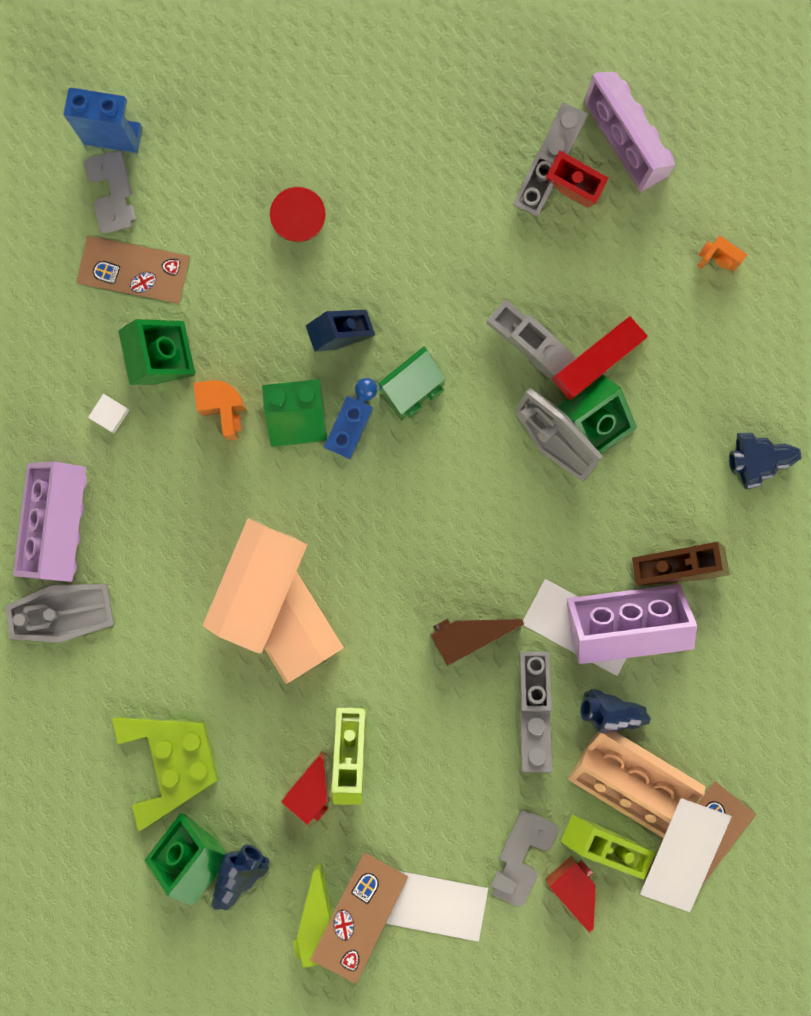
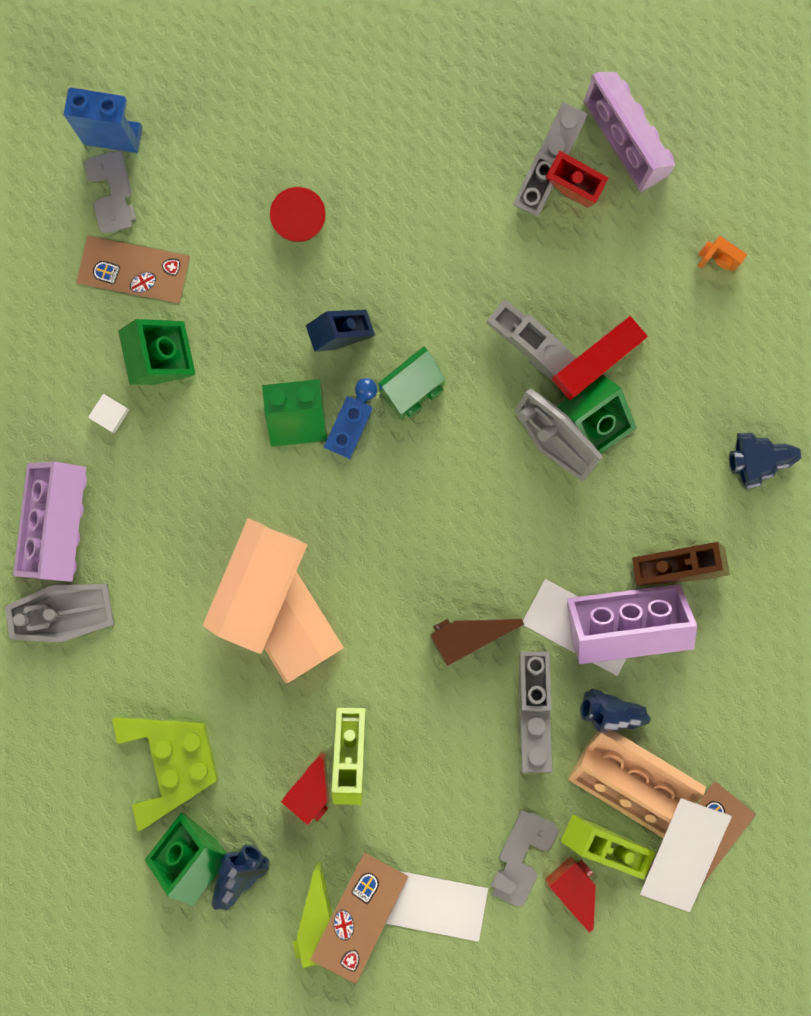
(220, 398): orange brick -> none

